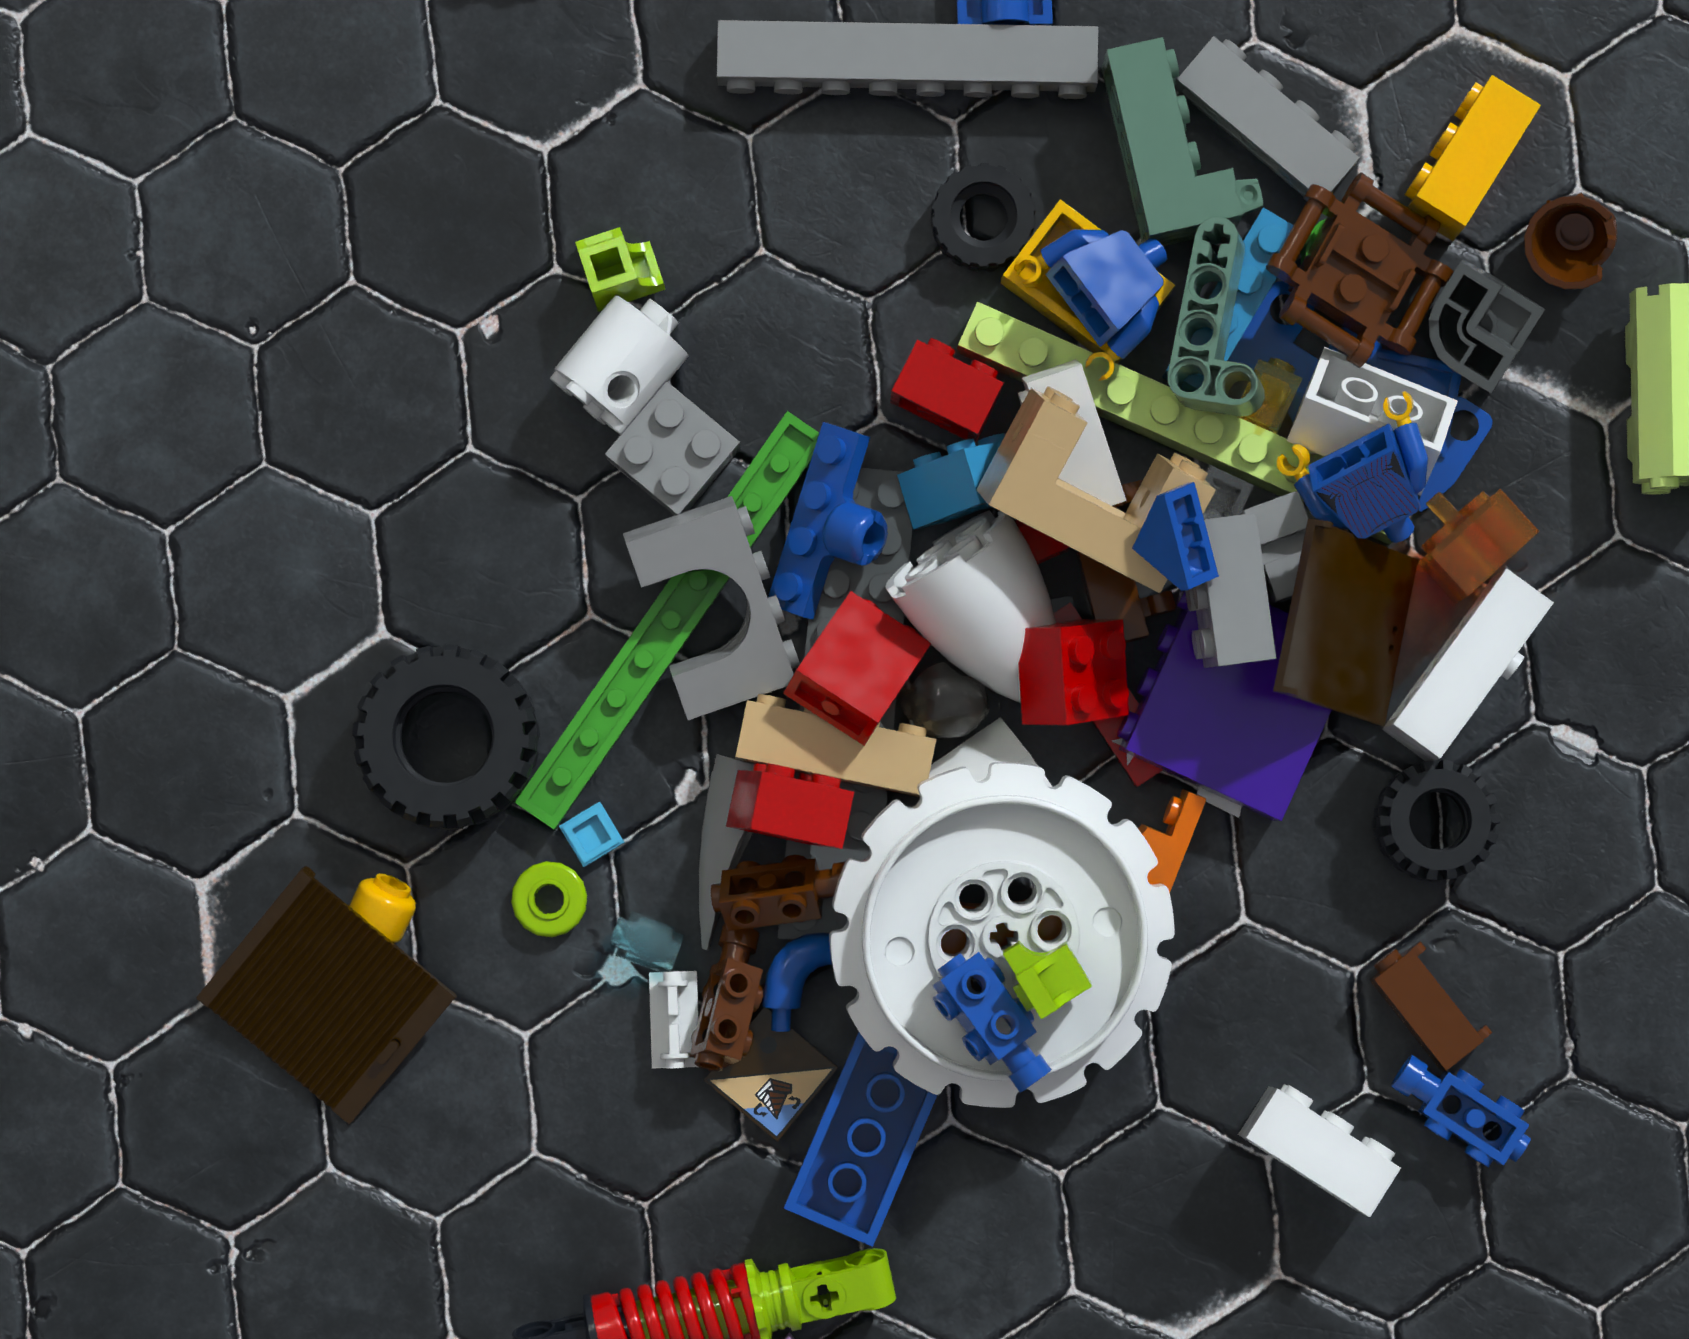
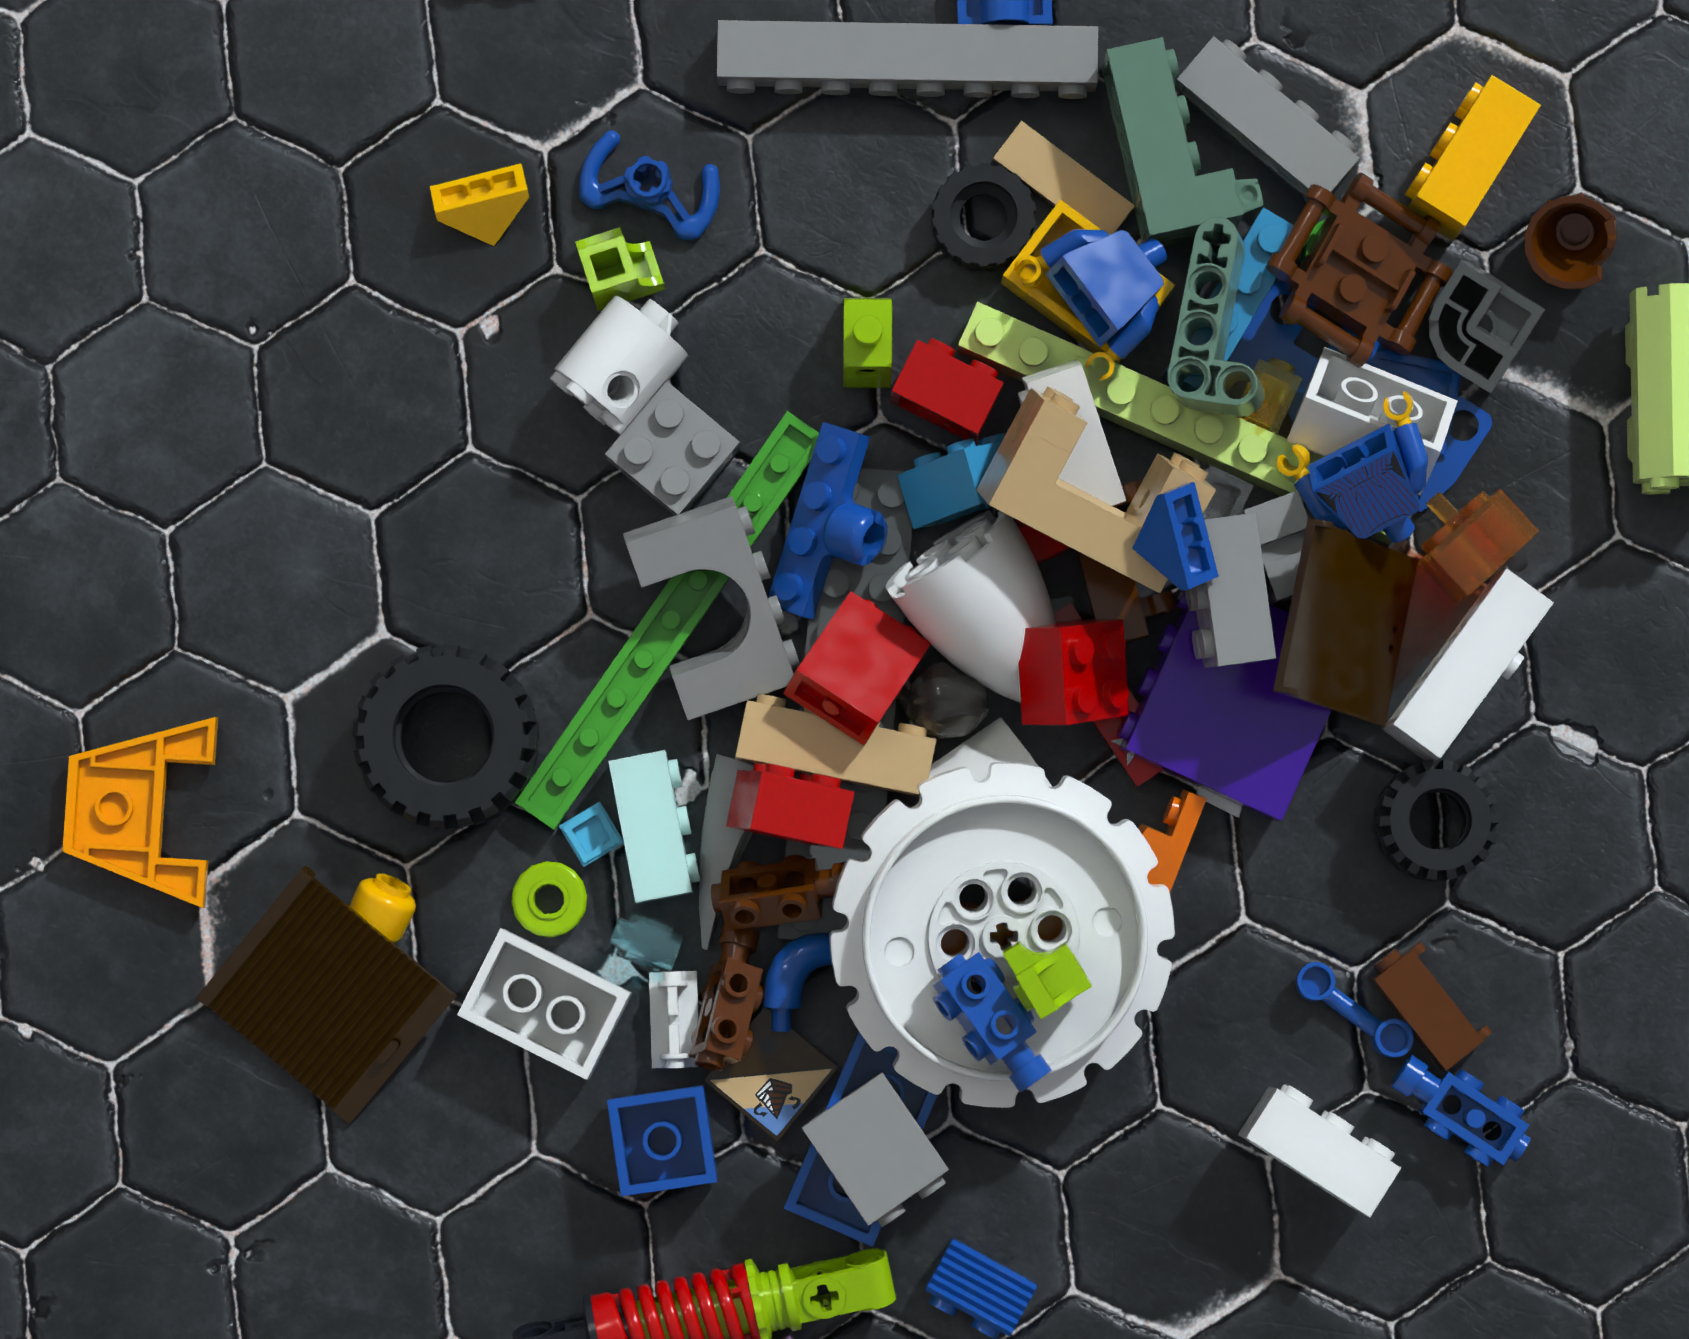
(119, 807): none -> light orange wing
(482, 202): none -> yellow slope
(544, 1003): none -> white brick
(649, 188): none -> blue piece
(653, 826): none -> light aqua brick
(662, 1140): none -> blue brick
(867, 342): none -> lime torso
(876, 1150): none -> light grey brick
(979, 1288): none -> blue brick
(1058, 177): none -> tan tile
(1388, 1038): none -> blue bar

